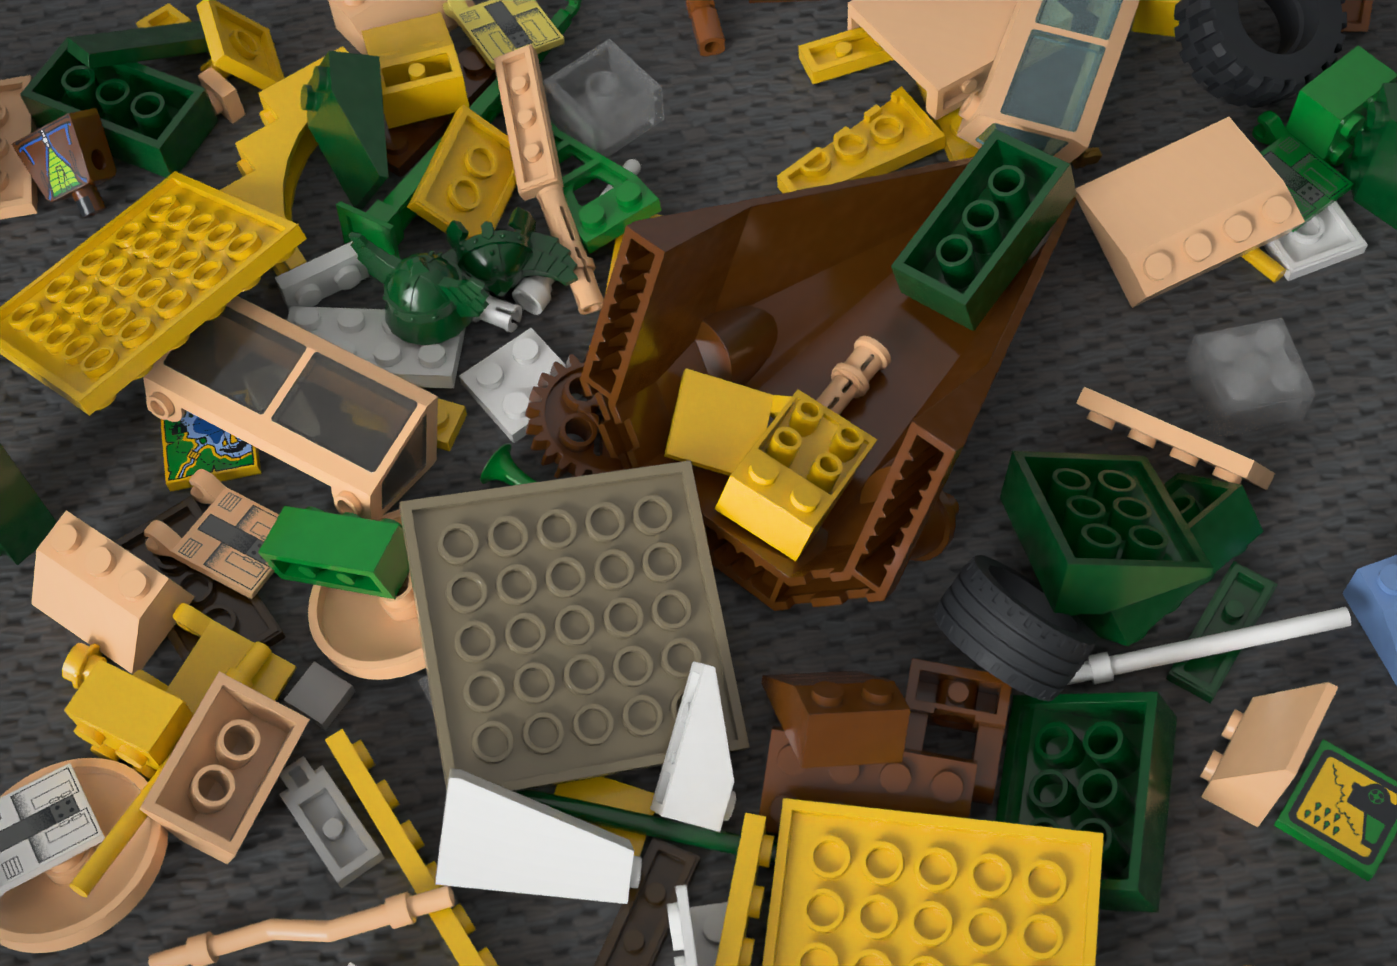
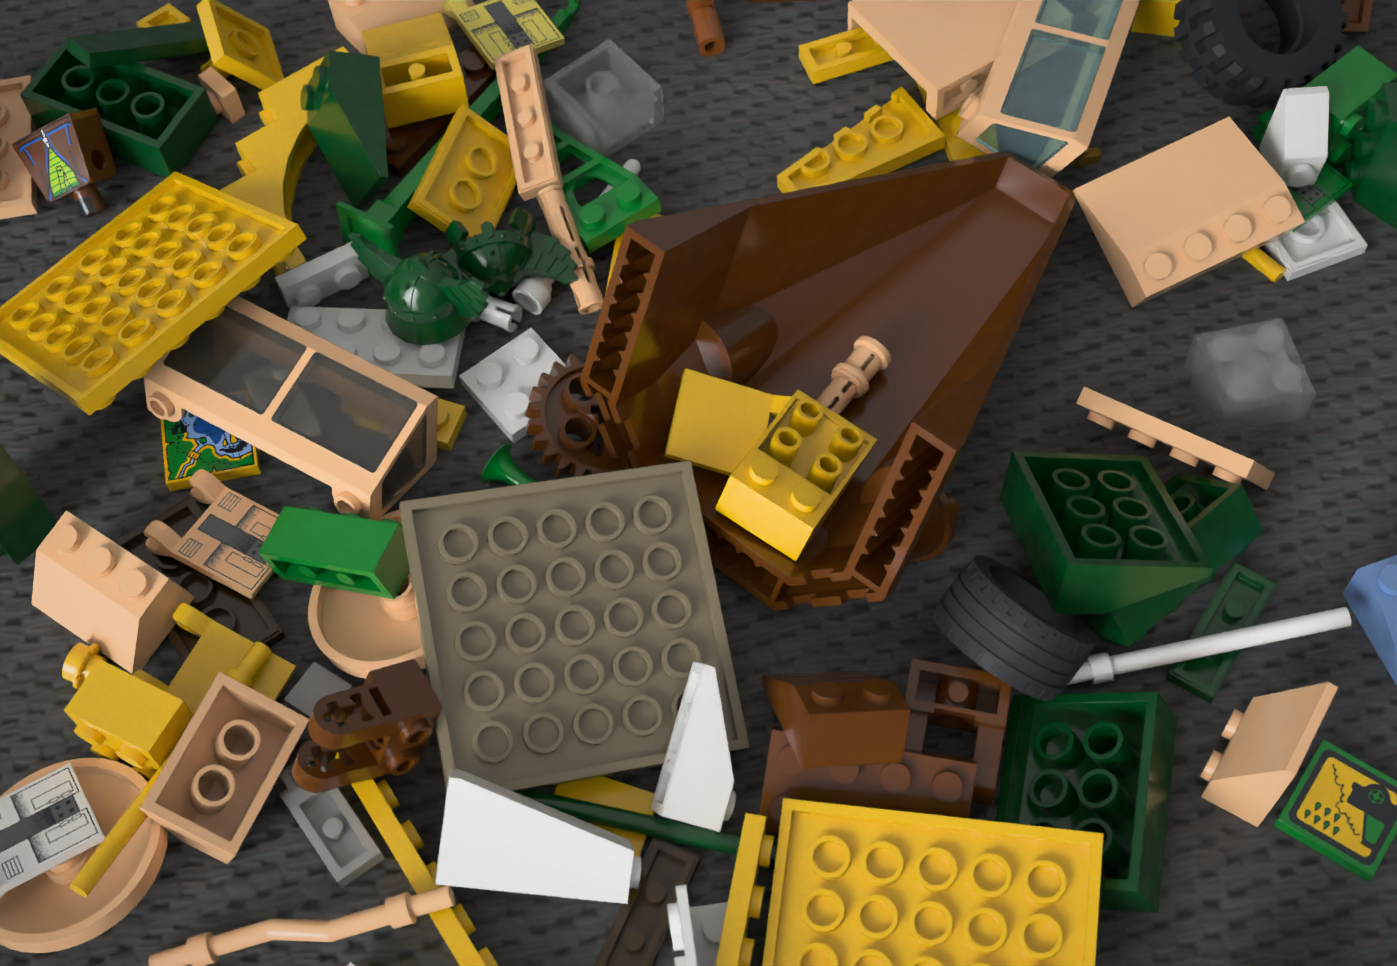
(382, 737): none -> reddish brown brick
(984, 229): dark green brick -> none
(1298, 135): none -> white slope

